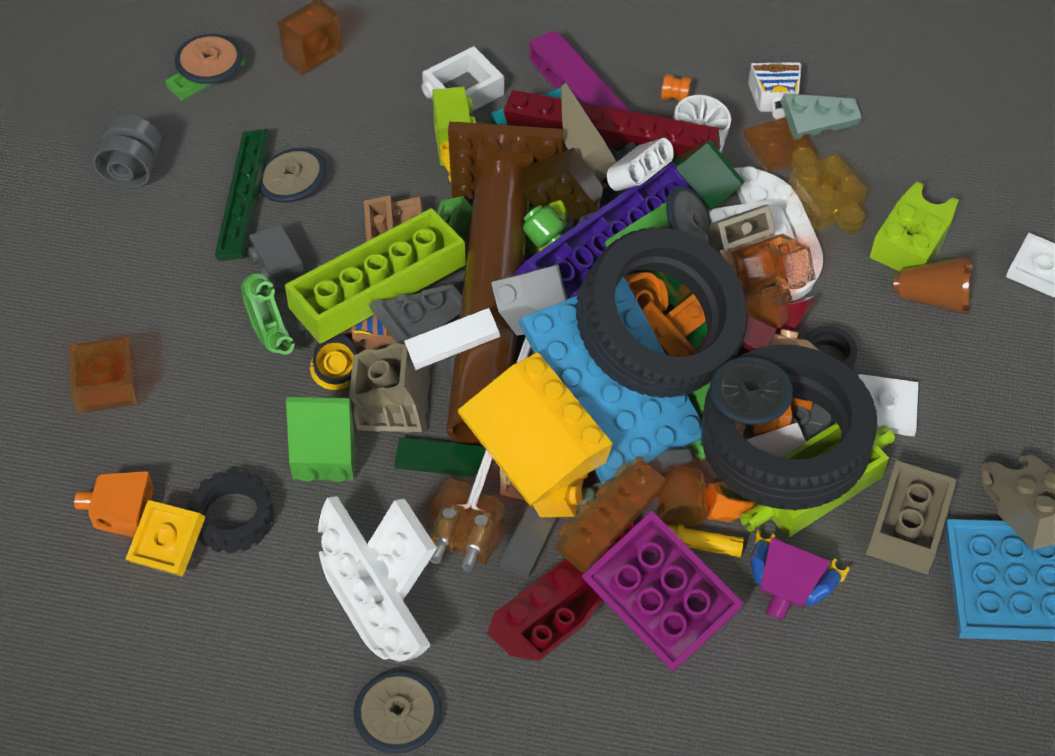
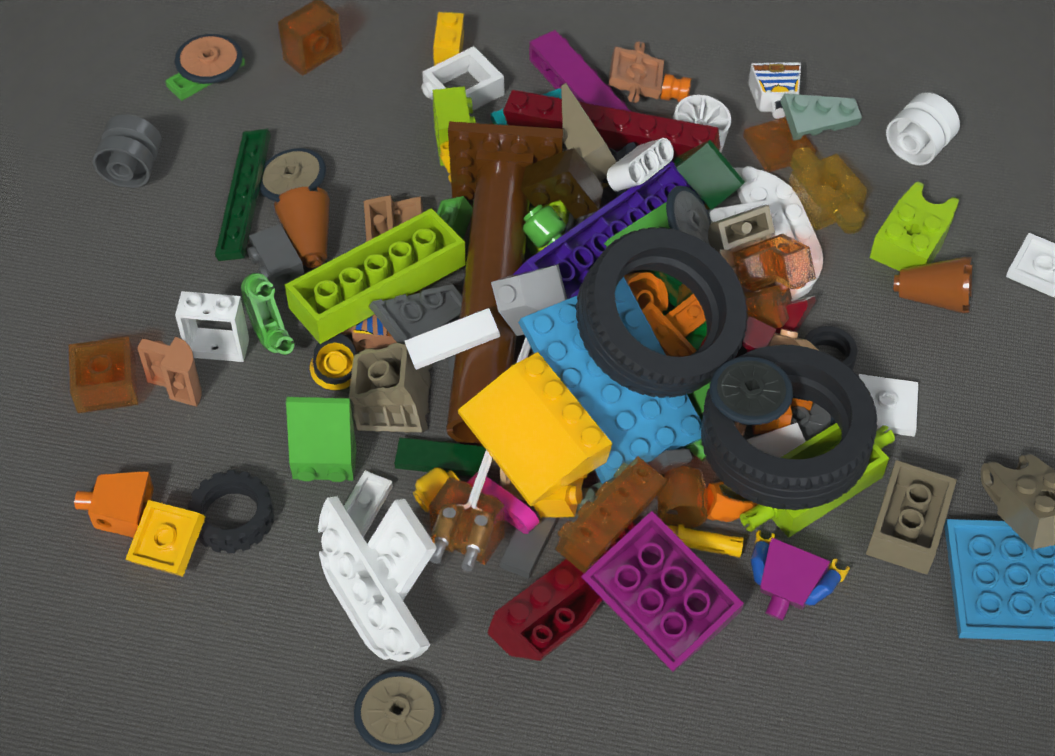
(172, 368): none -> nougat brick
(225, 308): none -> white window
(306, 223): none -> dark orange cone
(367, 500): none -> white tile
(429, 486): none -> yellow head
(448, 36): none -> yellow brick
(515, 511): none -> dark pink beam
(636, 72): none -> nougat plate
(923, 128): none -> white wheel

